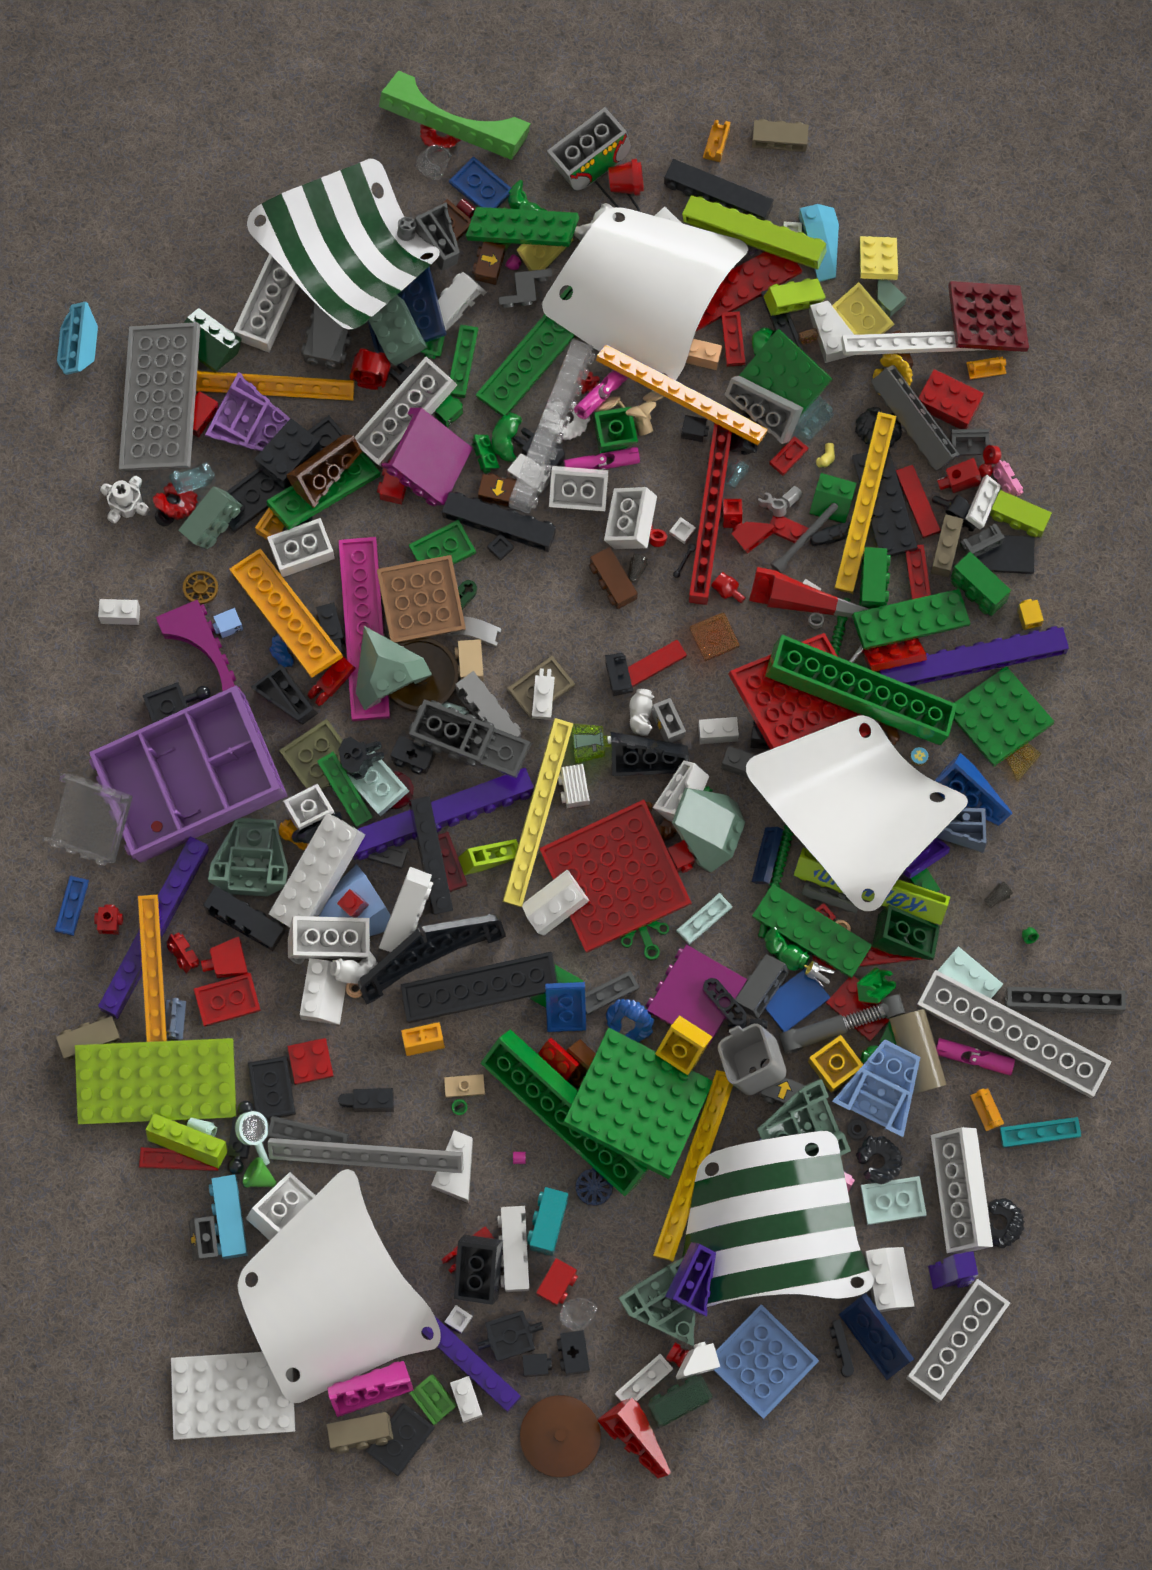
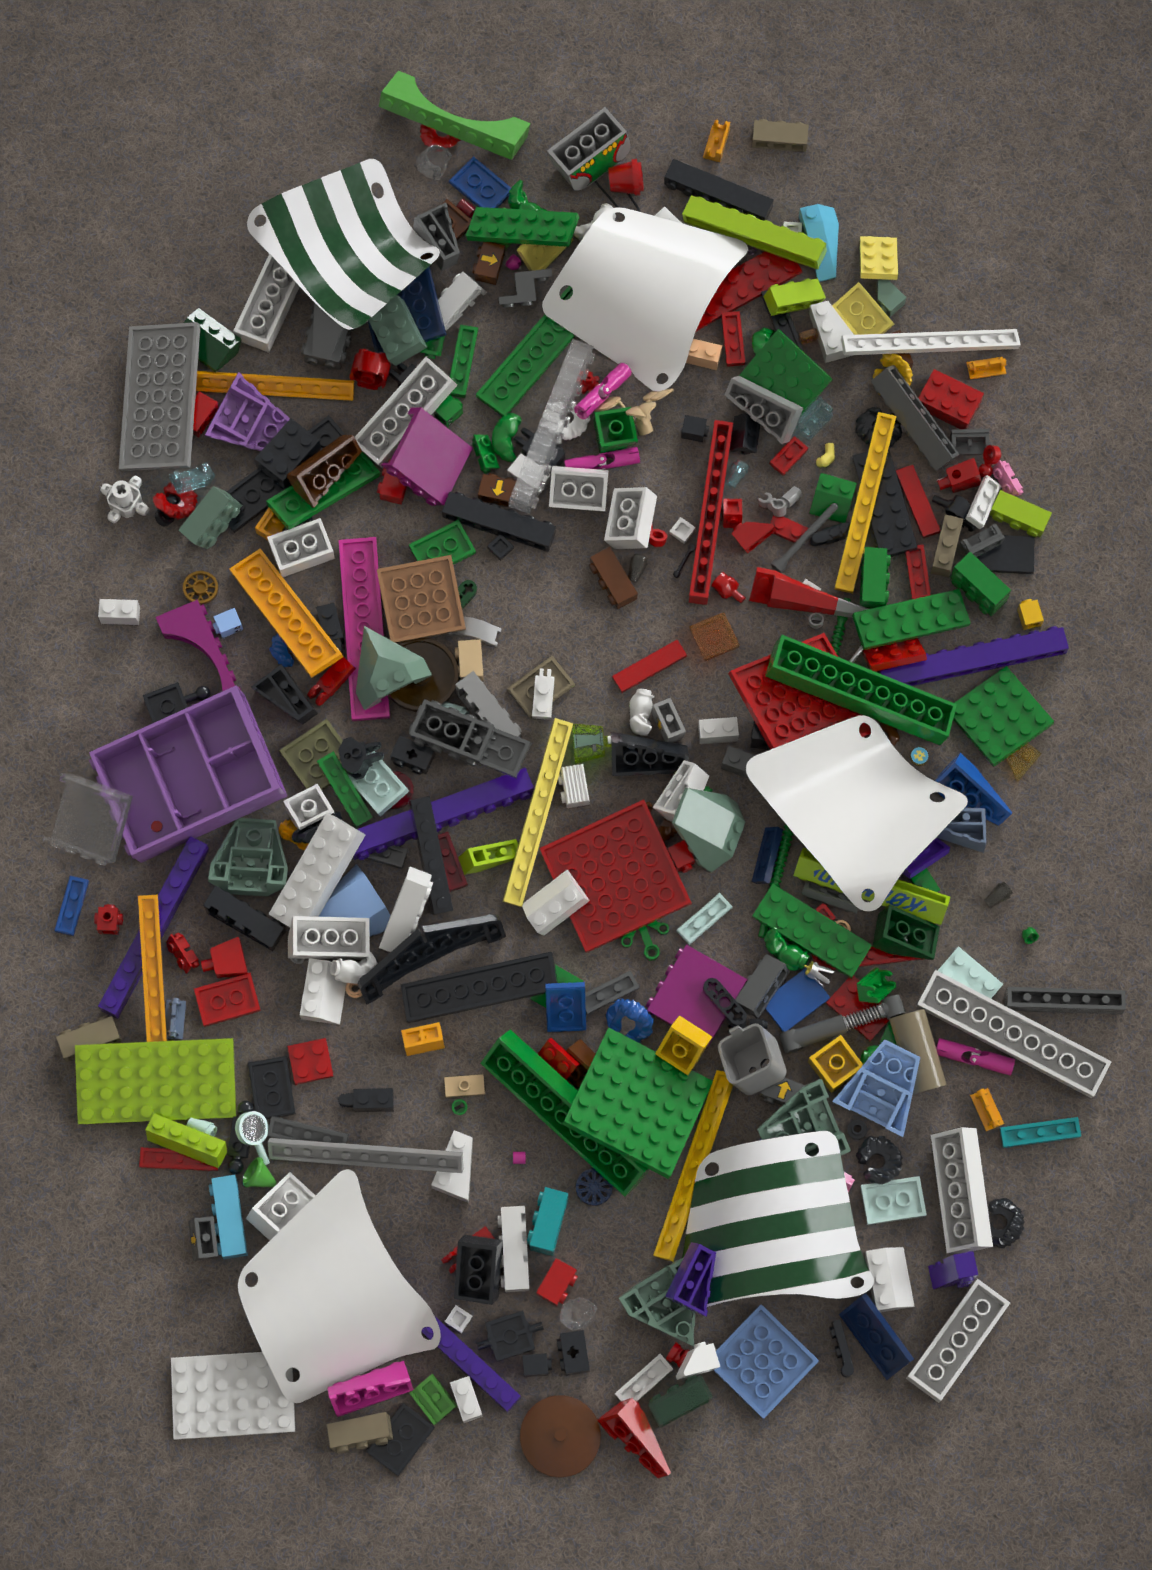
(77, 339): medium azure wedge -> none
(352, 903): red brick -> none
(406, 228): dark grey wheel -> none
(618, 674): black hinge -> none
(681, 394): plate -> none
(994, 293): dark red piece -> none

